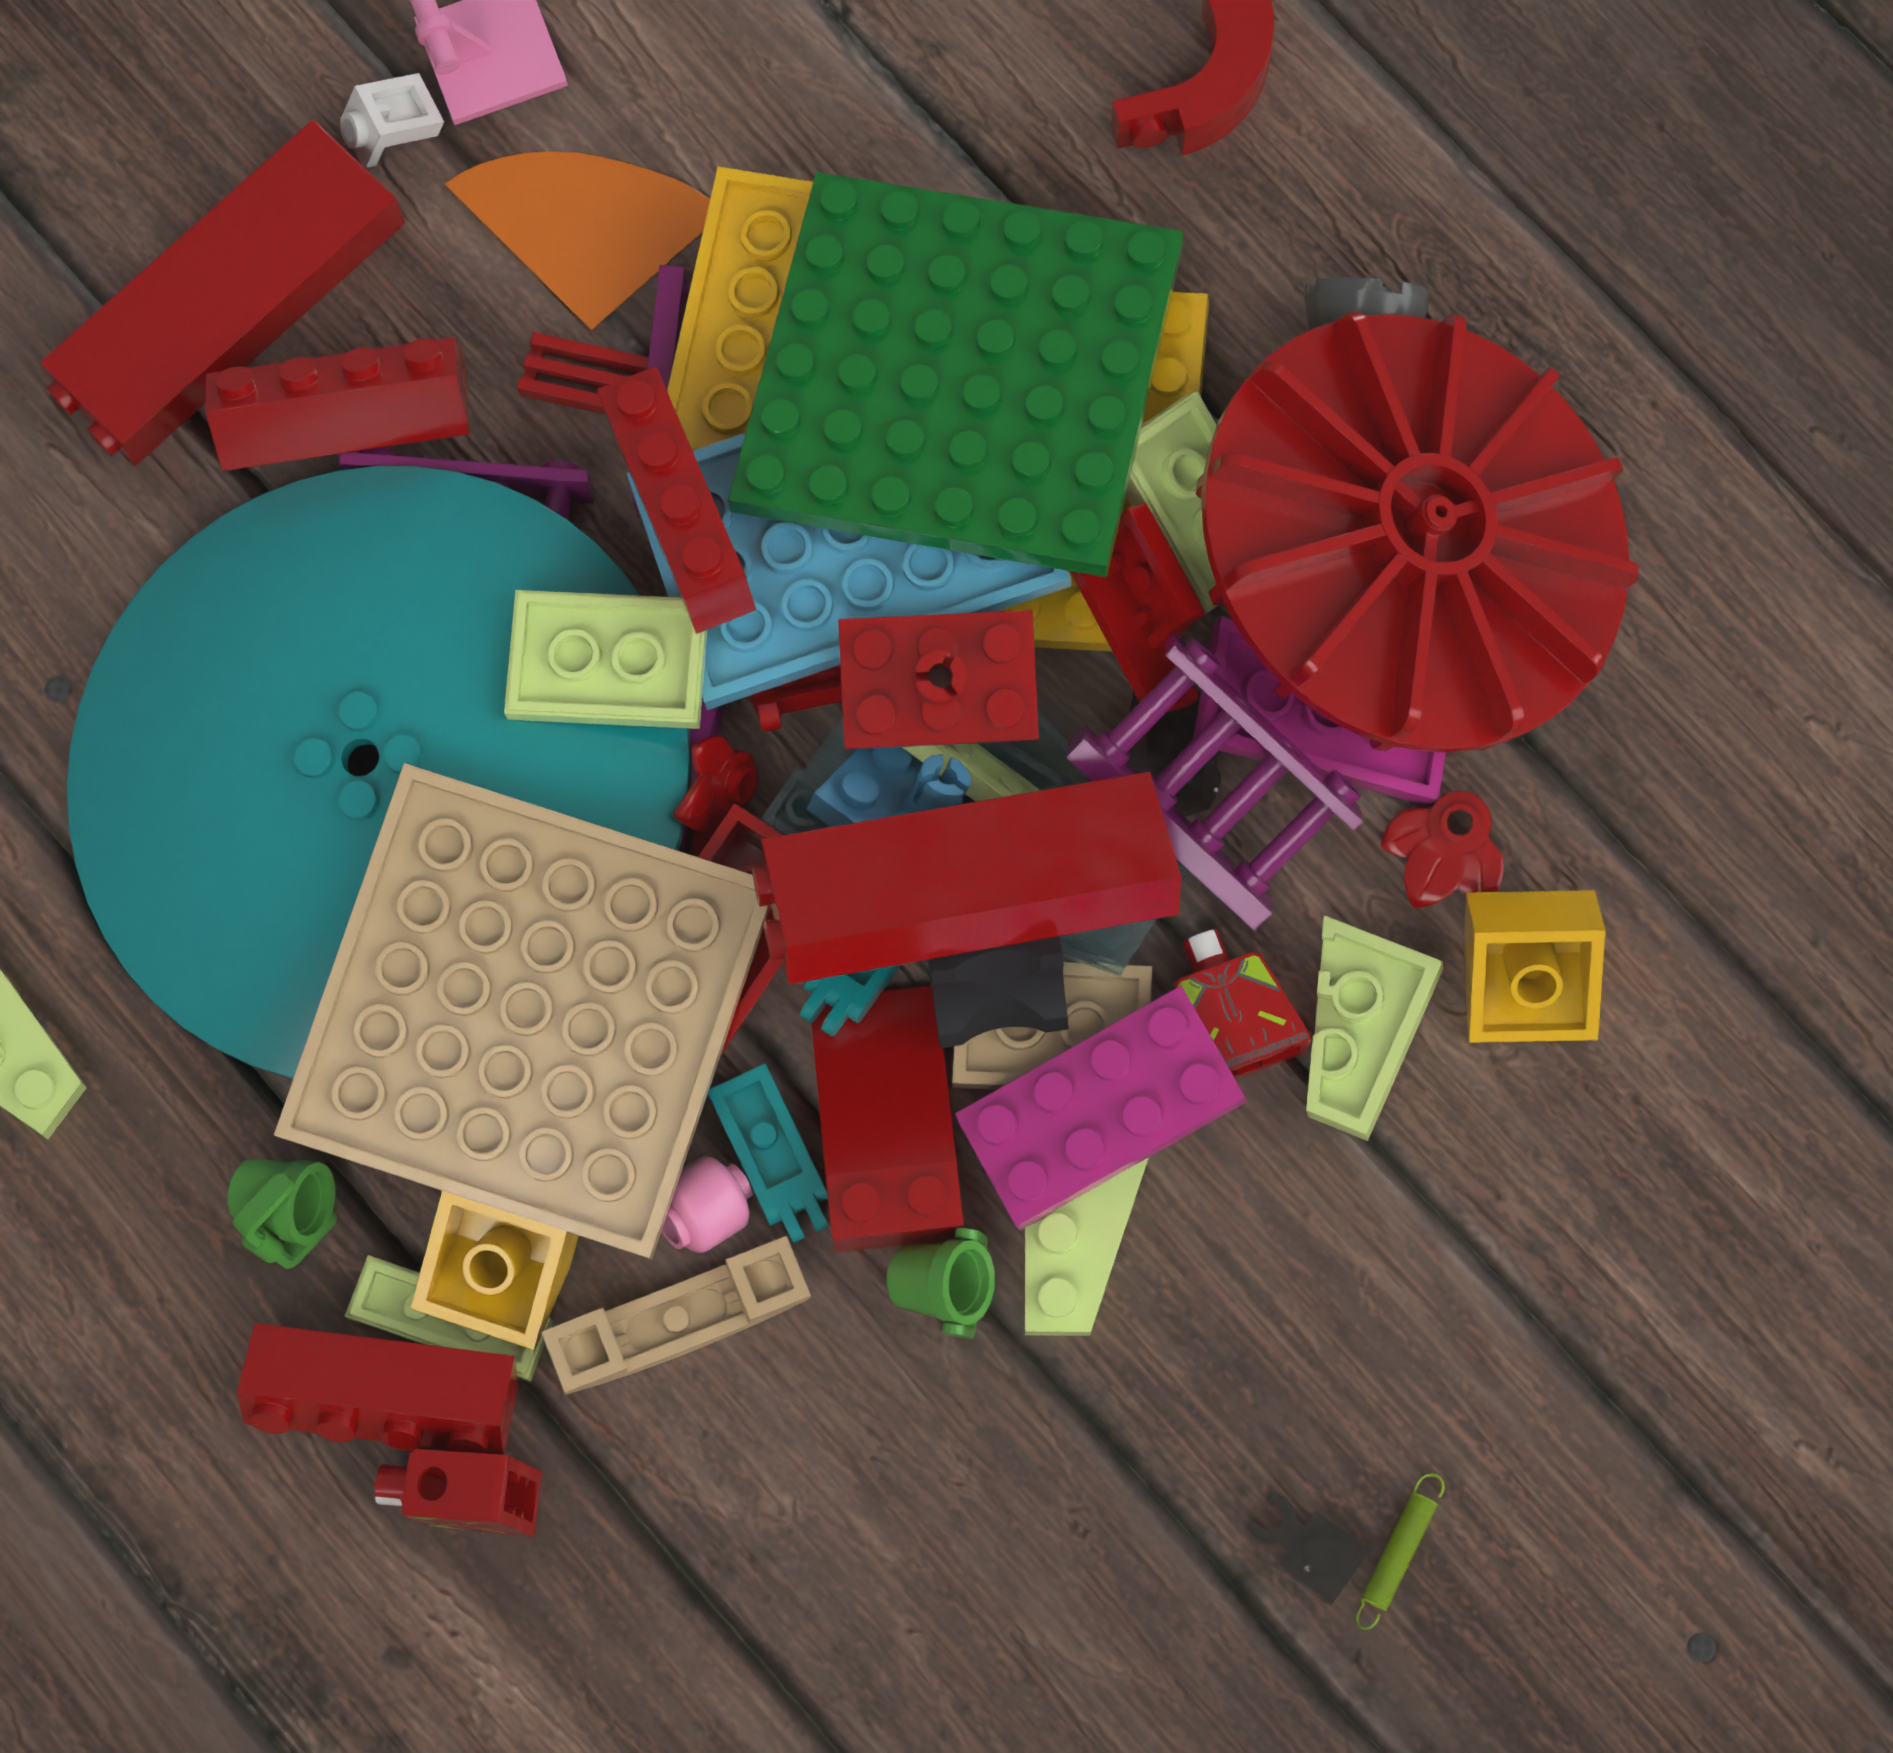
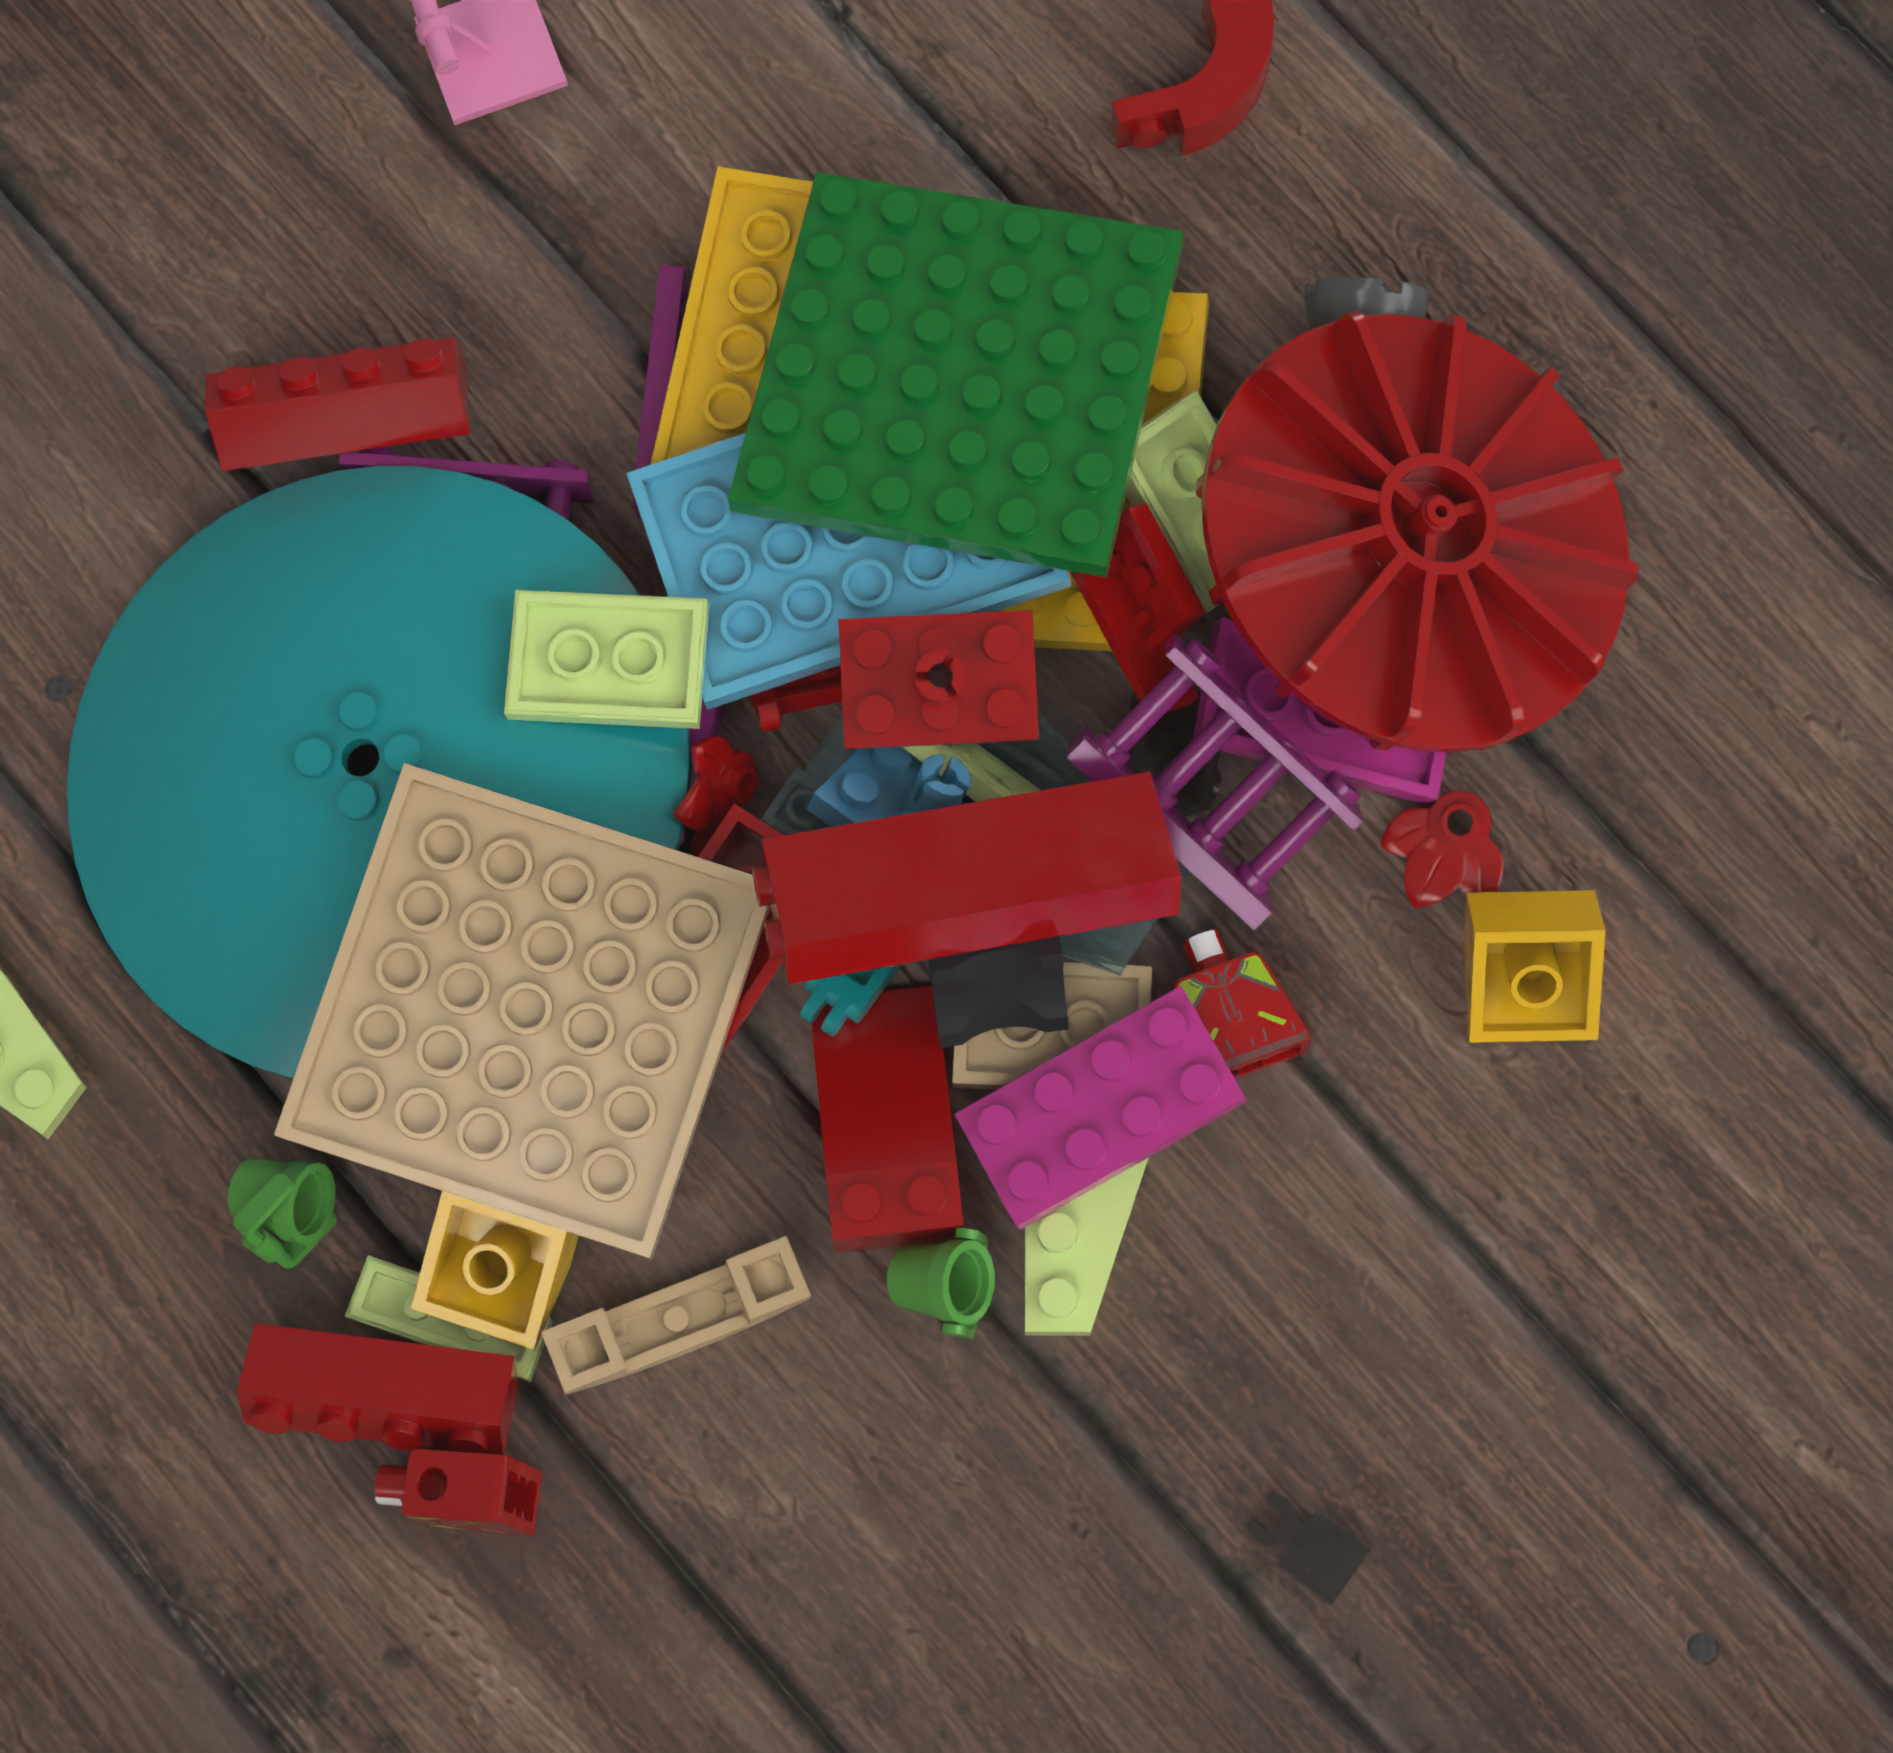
(221, 293): red brick -> none
(388, 115): white bracket -> none
(579, 352): red tile -> none
(584, 222): orange sticker -> none
(677, 500): red brick -> none
(707, 1205): bright pink head -> none
(770, 1149): teal hinge -> none
(1364, 1023): yellowish green wing -> none
(1399, 1551): lime piece -> none

